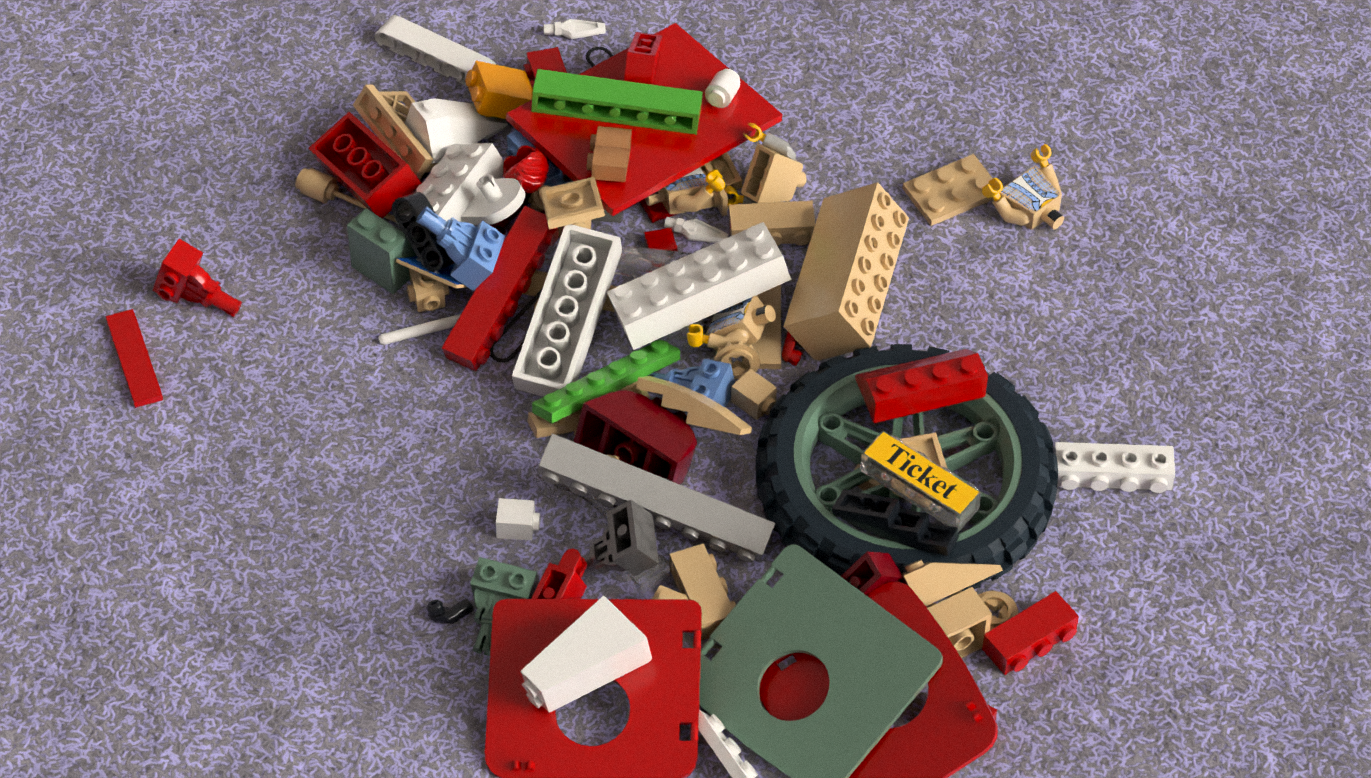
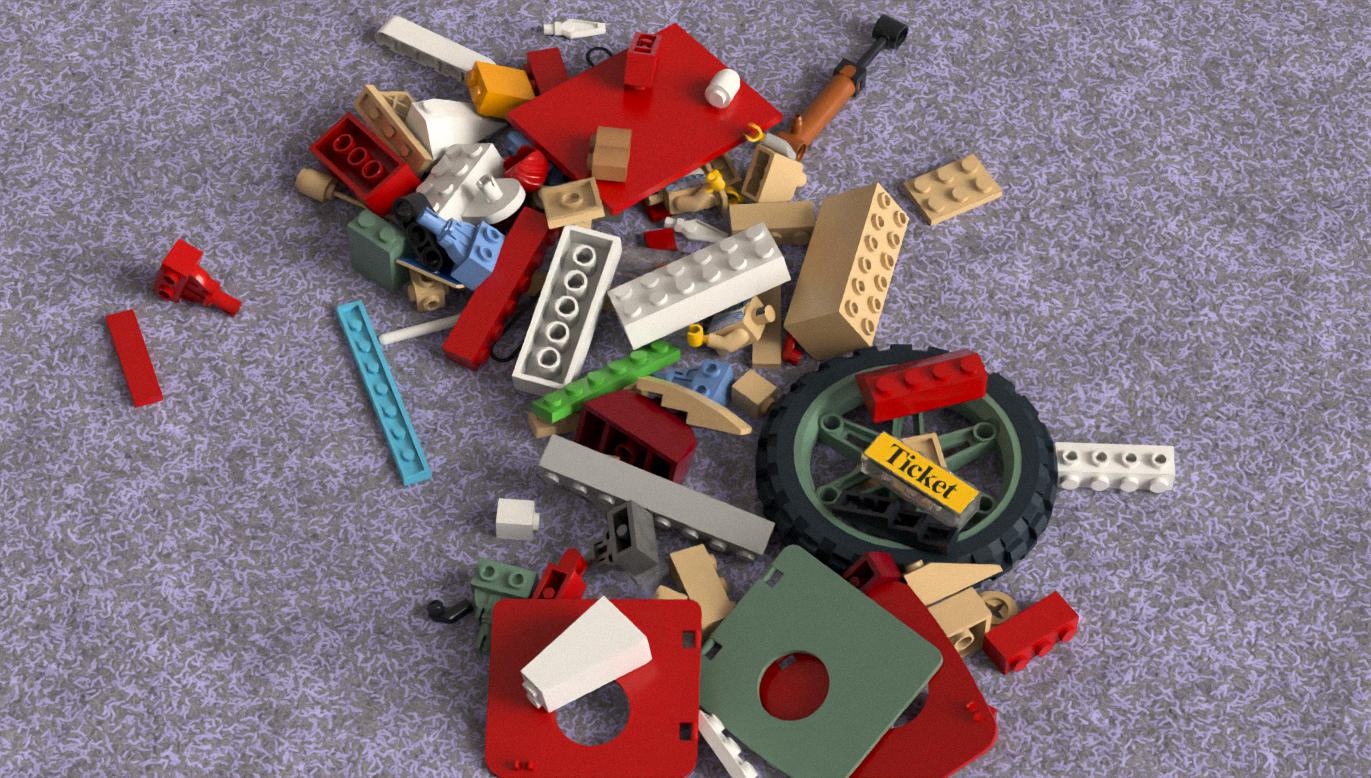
(383, 393): none -> medium azure tile
(616, 101): bright green brick -> none
(750, 358): tan gear -> none
(846, 82): none -> dark orange piece
(1031, 196): torso -> none

